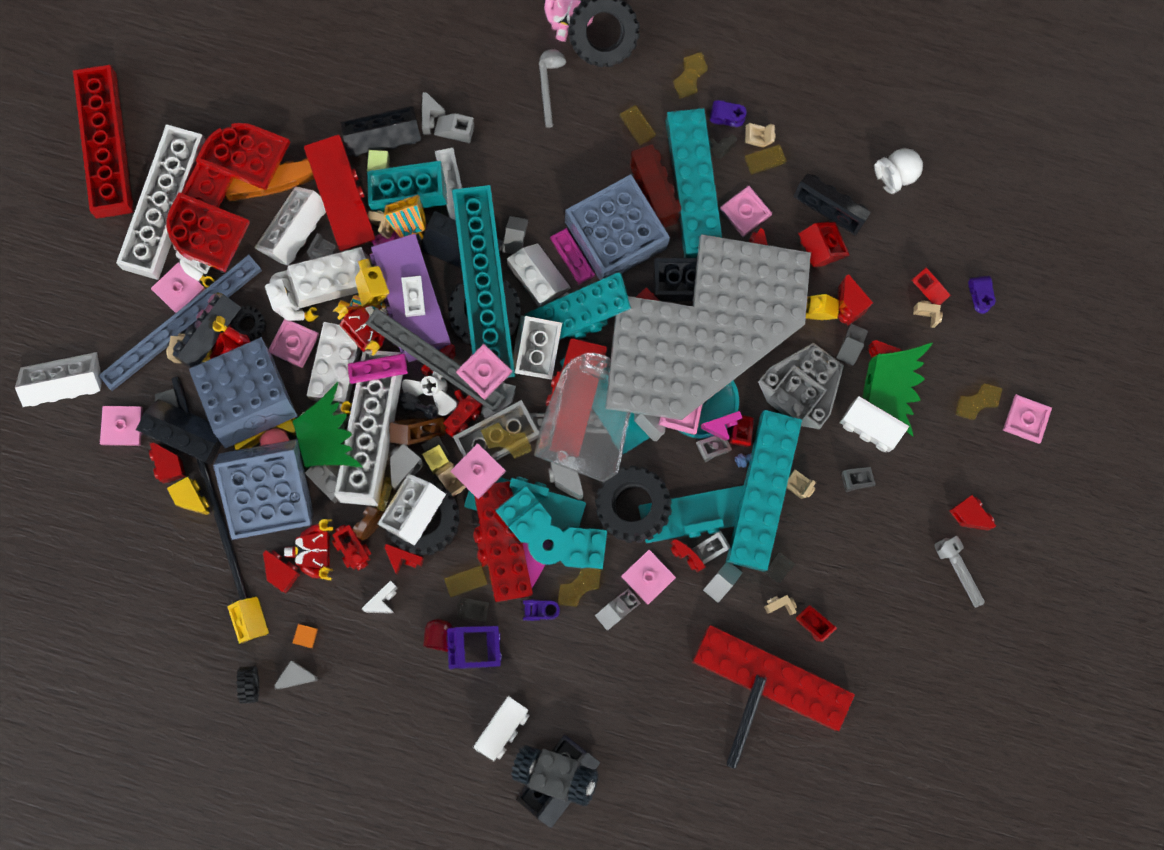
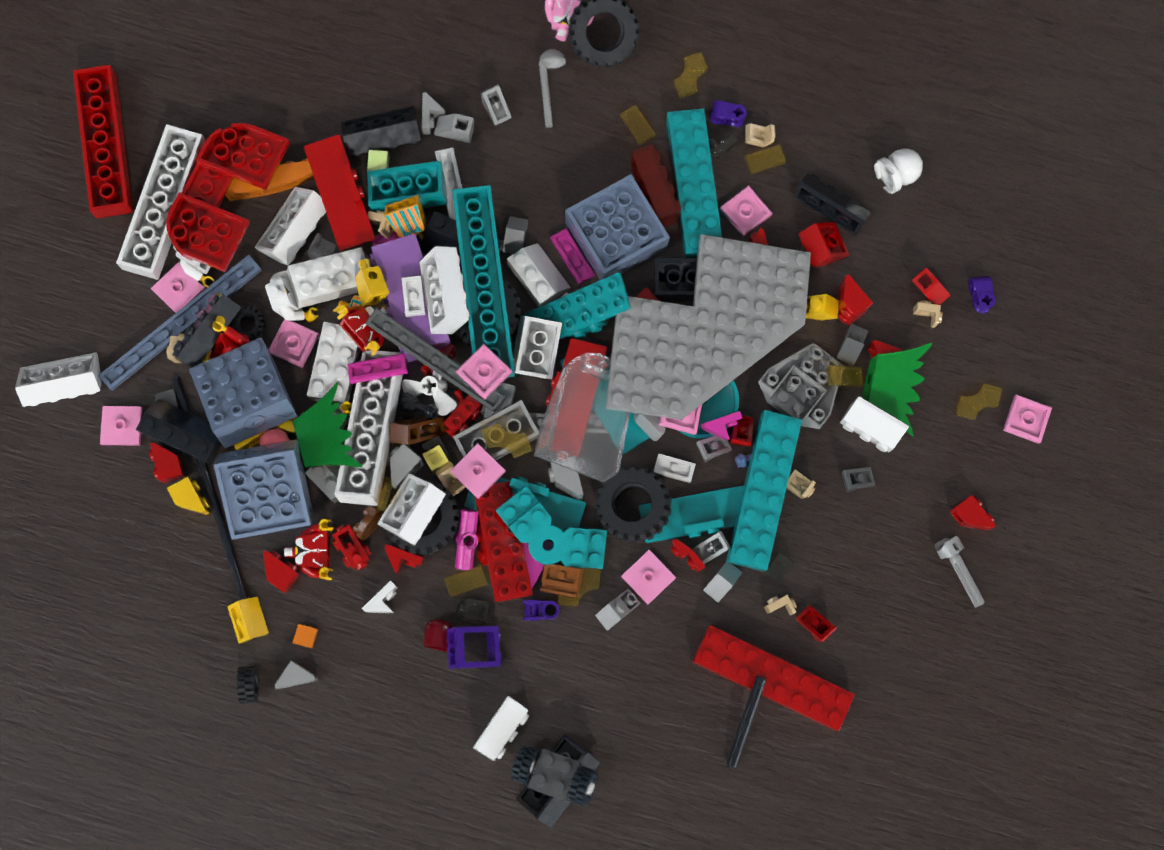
(444, 290): none -> white brick
(467, 527): none -> dark pink piece
(495, 105): none -> light grey slope
(561, 580): none -> dark orange plate
(674, 468): none -> white plate
(844, 376): none -> clear yellow tile

